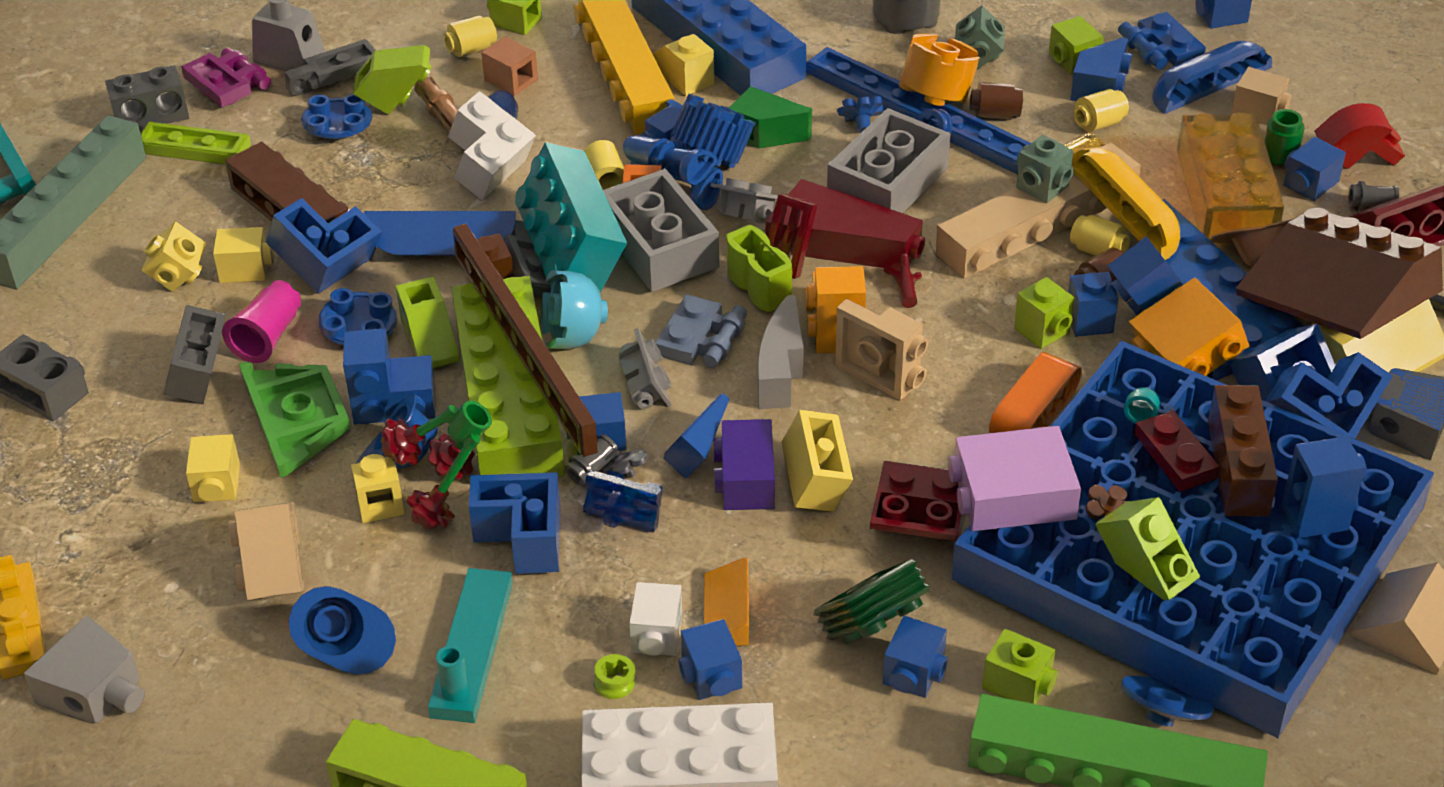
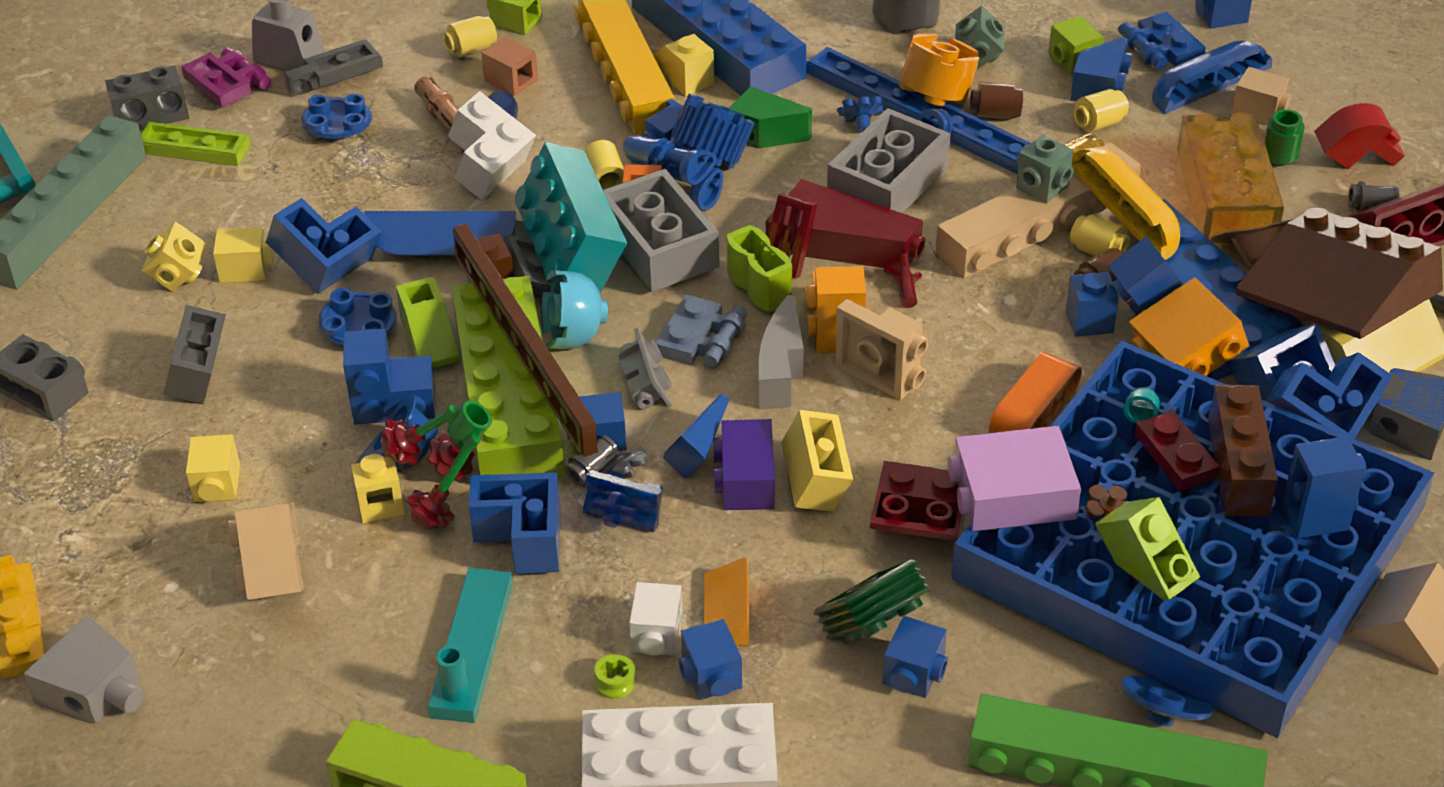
(261, 323): dark pink plant -> none
(273, 184): reddish brown brick -> none
(295, 411): bright green wing -> none
(342, 630): blue piece -> none
(390, 75): lime slope -> none
(745, 203): light grey hinge -> none
(1019, 668): lime brick -> none
(1044, 312): lime brick -> none
(1313, 168): blue brick -> none

